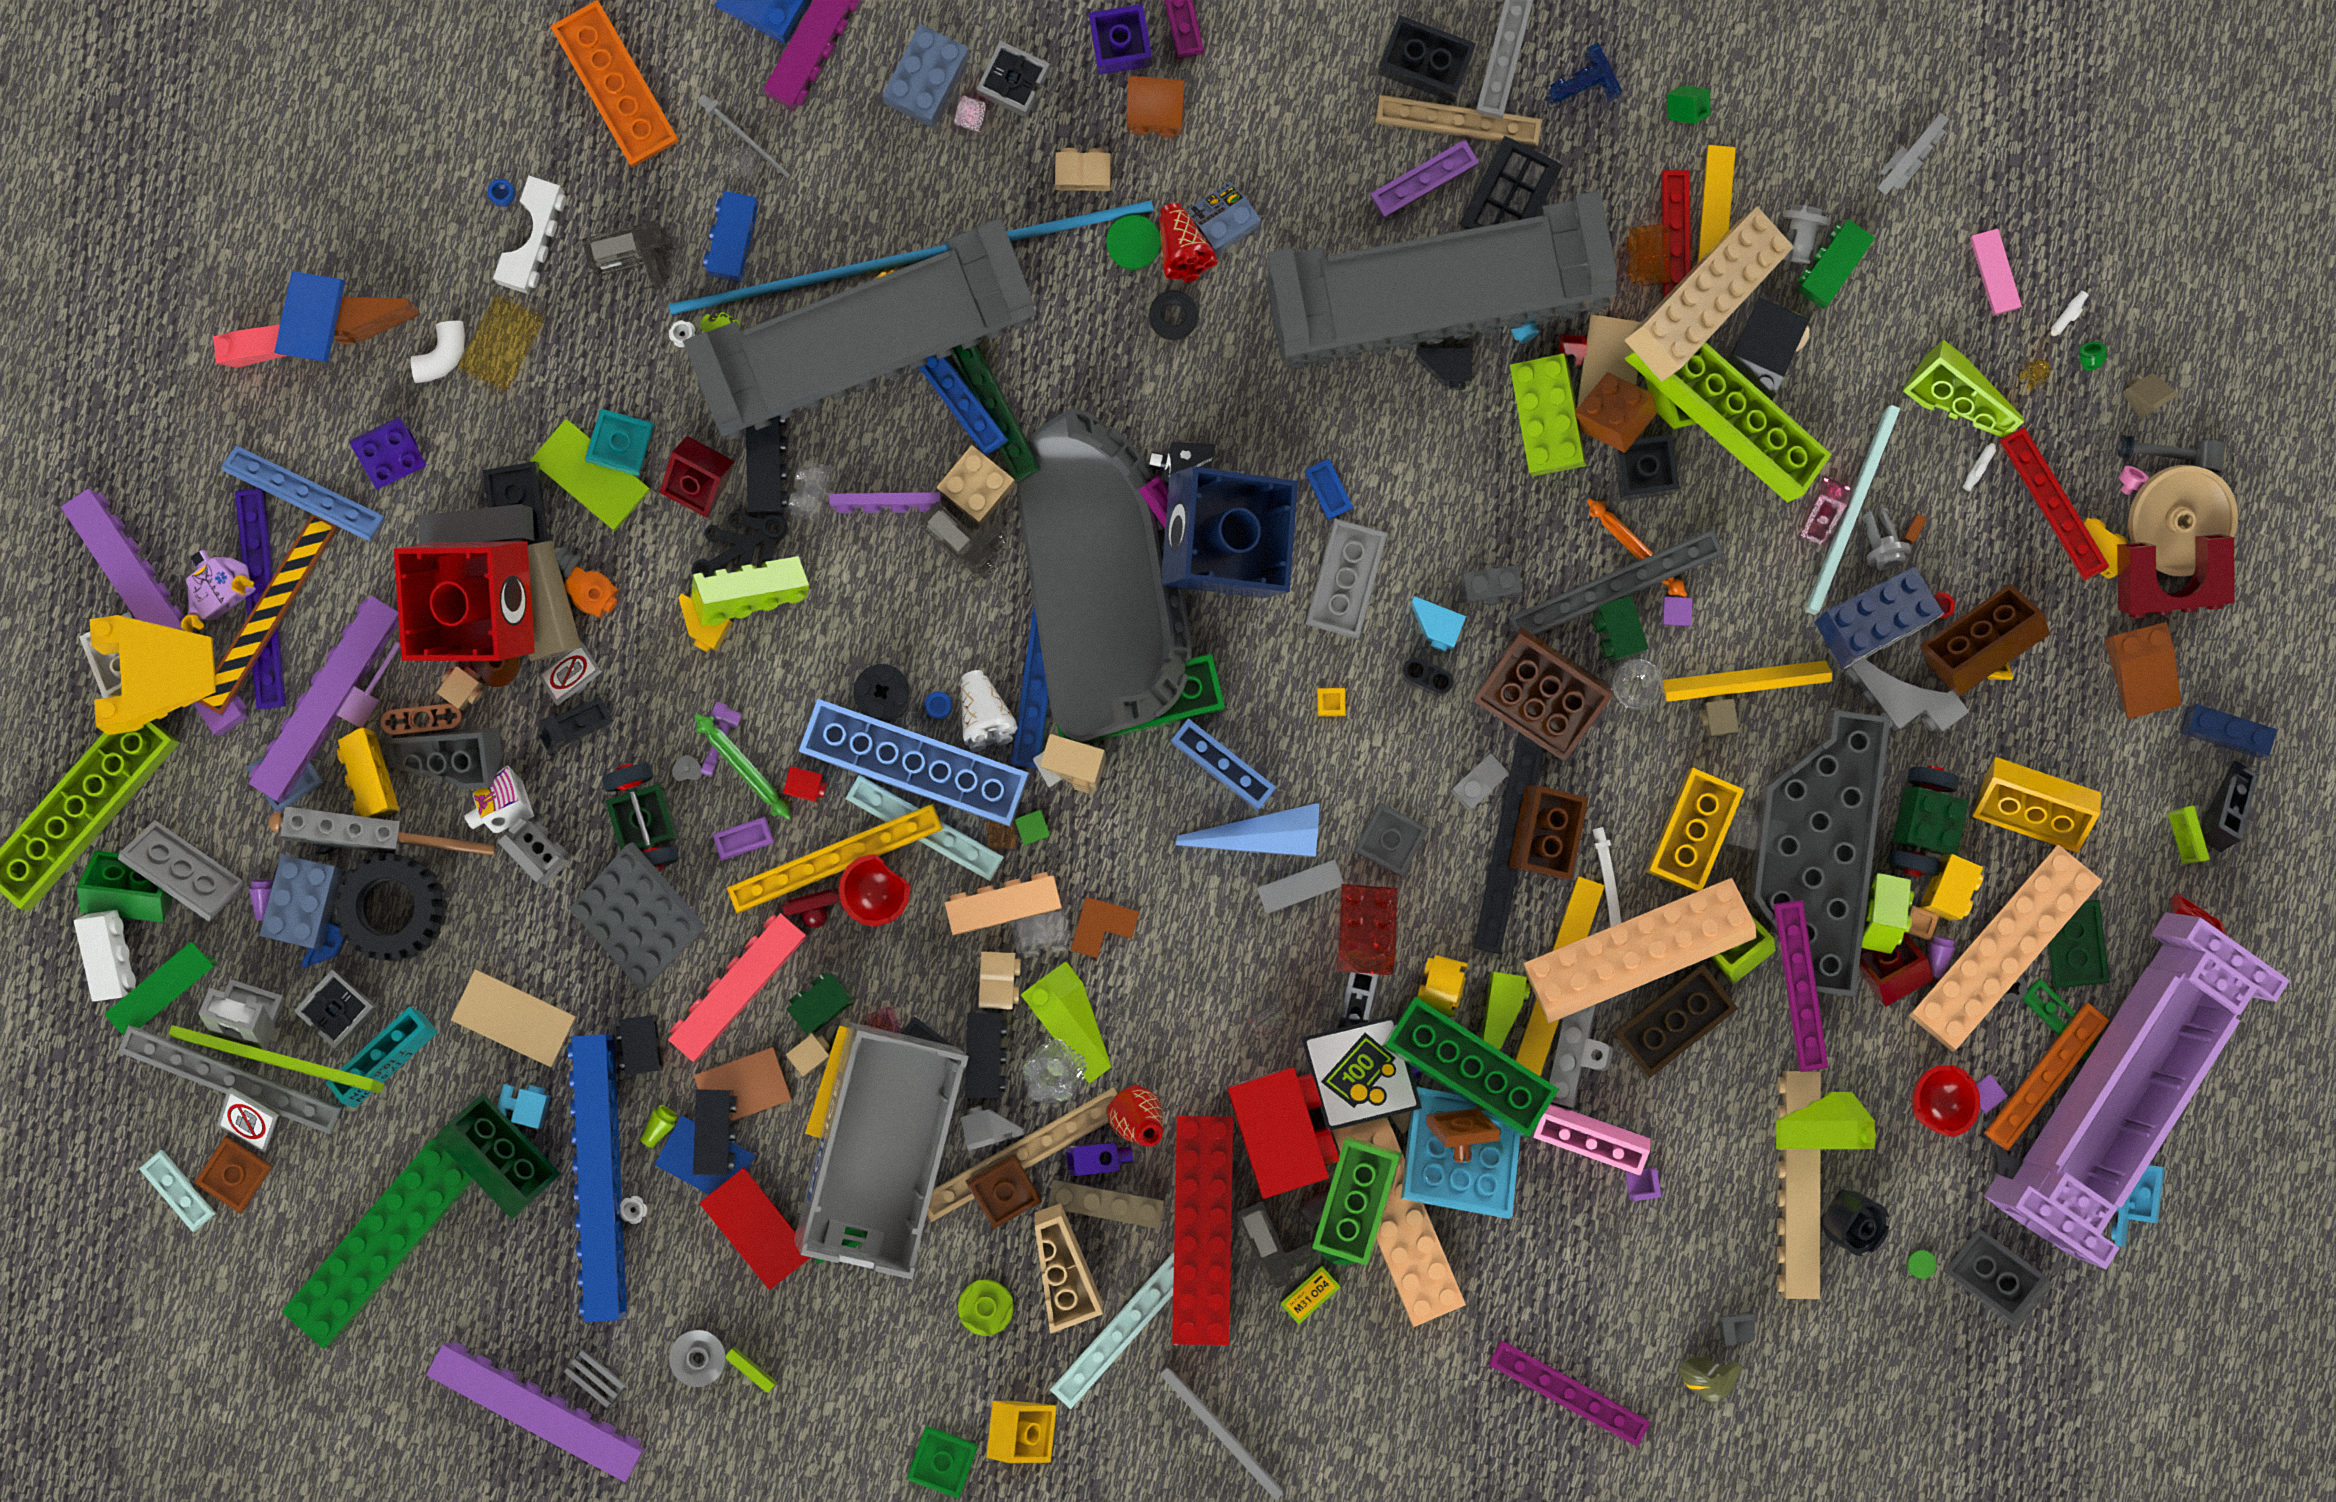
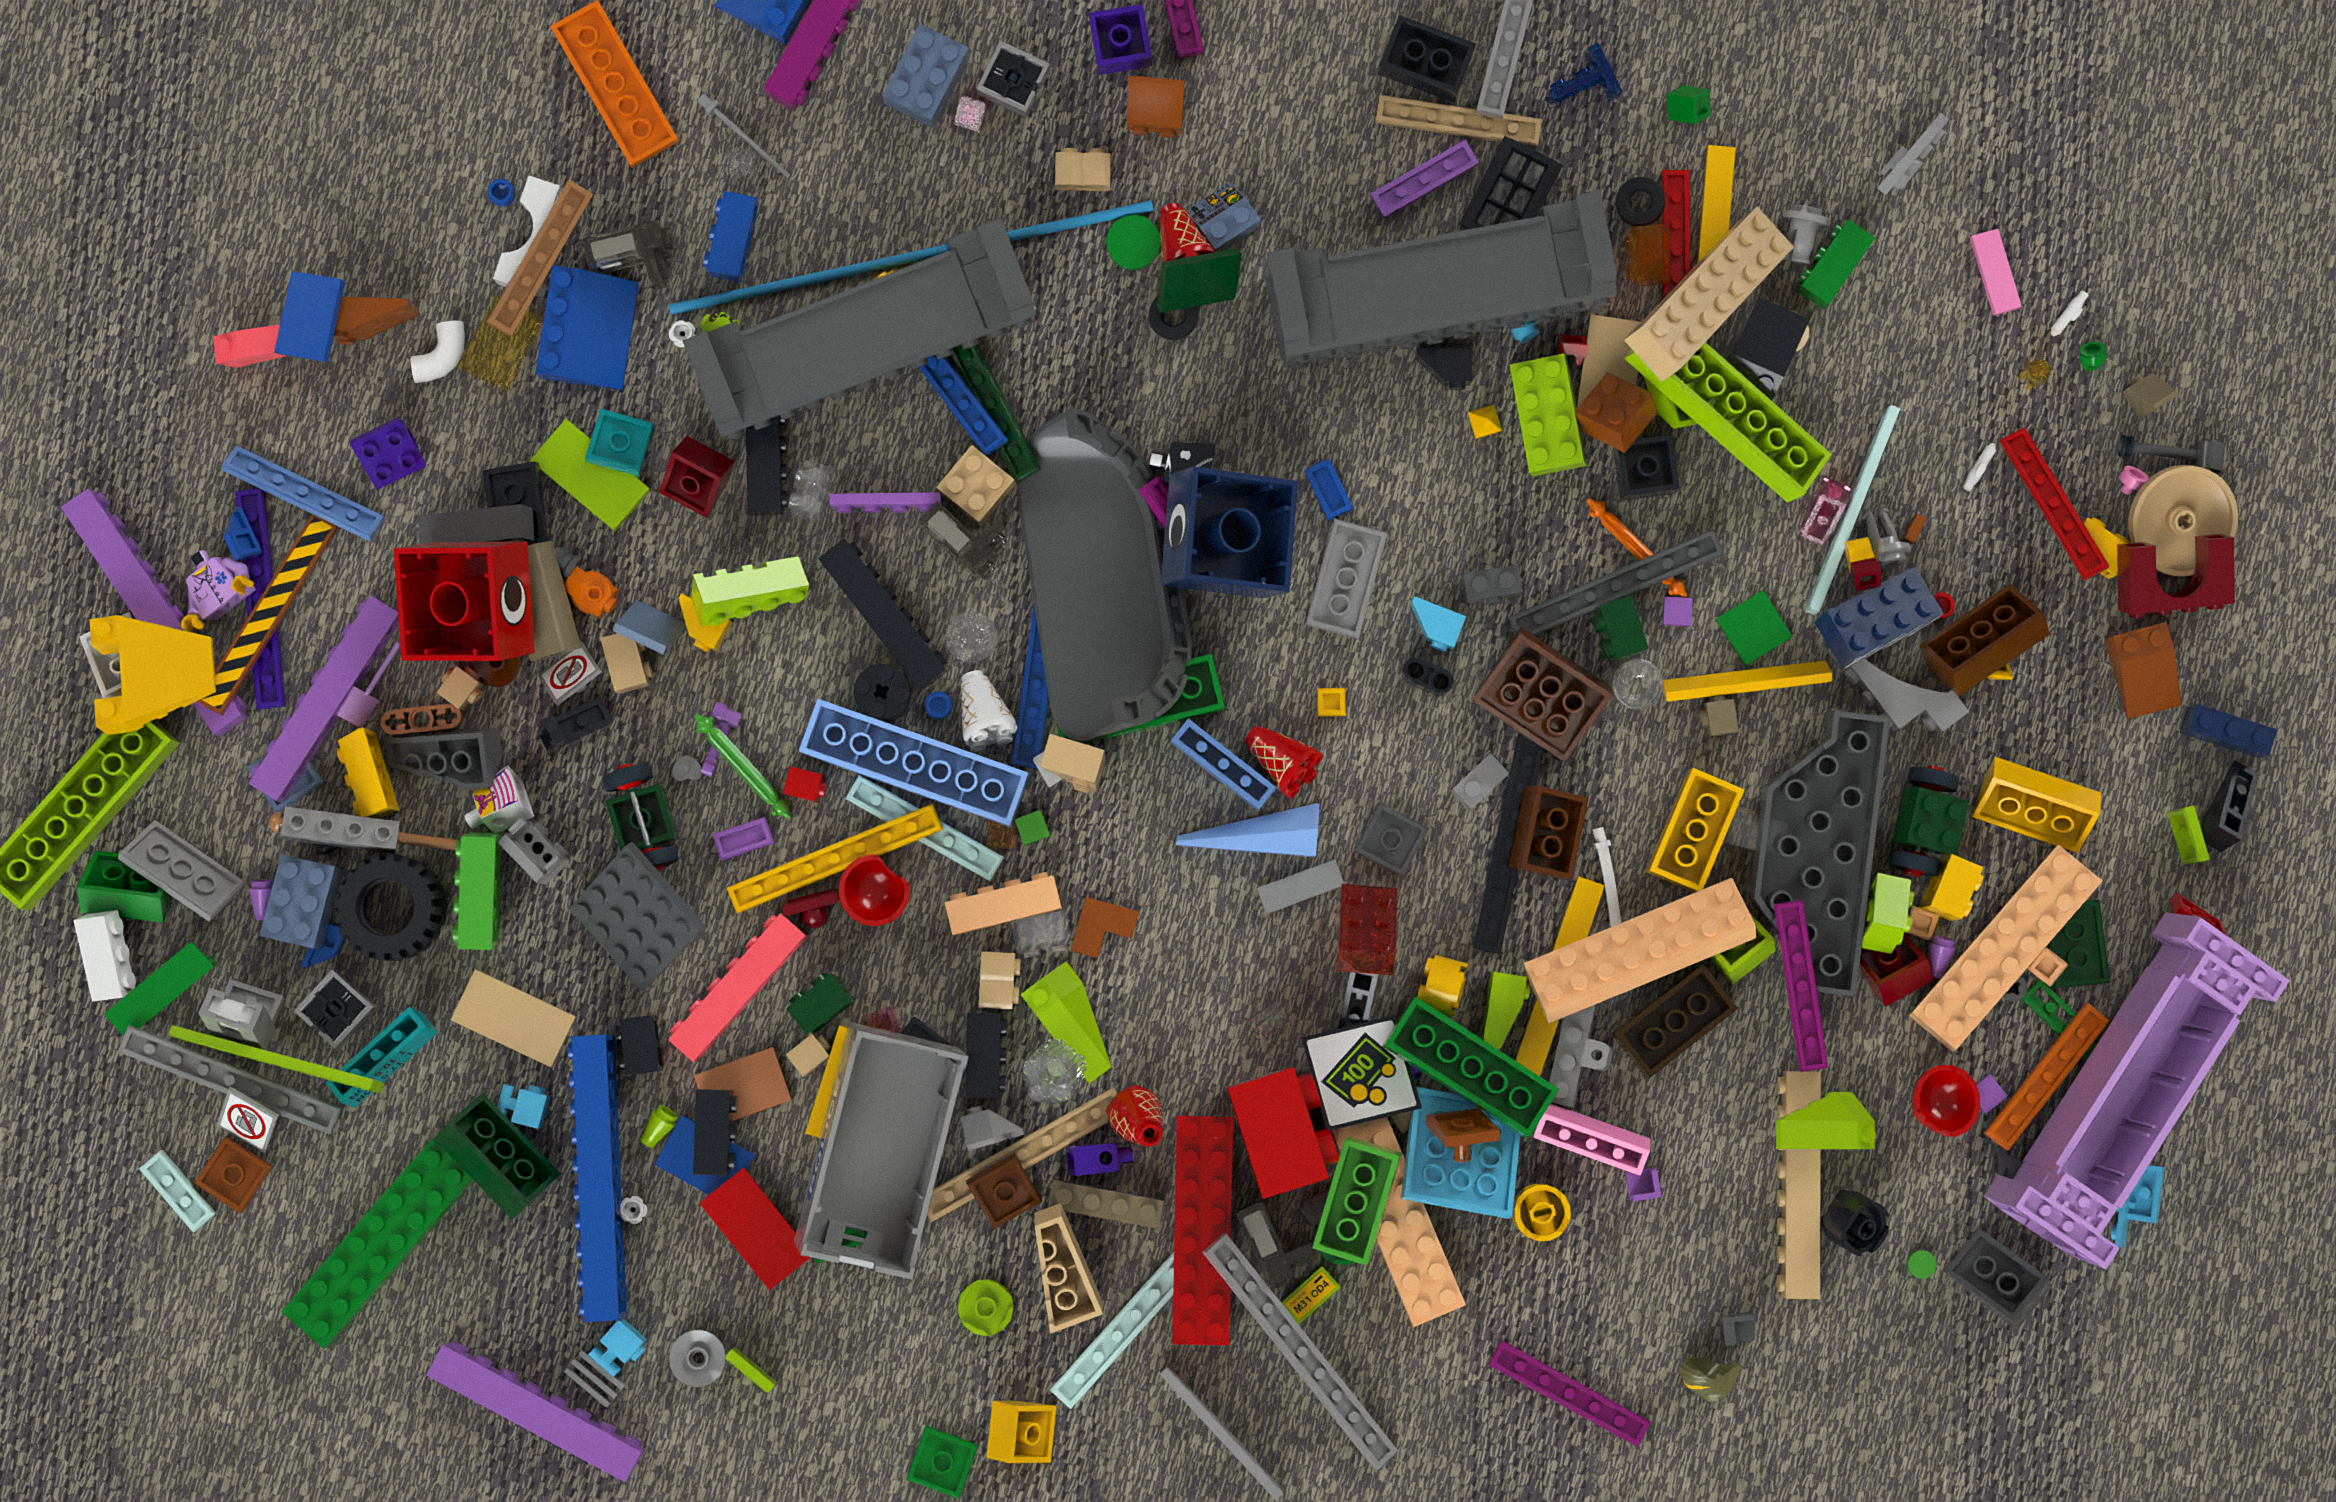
(241, 537): none -> blue tile
(478, 890): none -> bright green brick
(539, 258): none -> medium nougat plate
(587, 328): none -> blue slope
(622, 1342): none -> medium azure brick
(626, 663): none -> tan brick
(649, 627): none -> sand blue tile
(744, 544): black plant -> none
(883, 615): none -> black brick
(971, 637): none -> clear wheel
(1199, 280): none -> dark green tile
(1284, 759): none -> red cone
(1300, 1351): none -> light grey plate
(1484, 421): none -> yellow slope
(1541, 1212): none -> yellow brick
(1636, 185): none -> black tyre
(1753, 628): none -> green tile
(1862, 563): none -> leg
(1955, 385): lime wedge -> none
(2048, 966): none -> light nougat tile

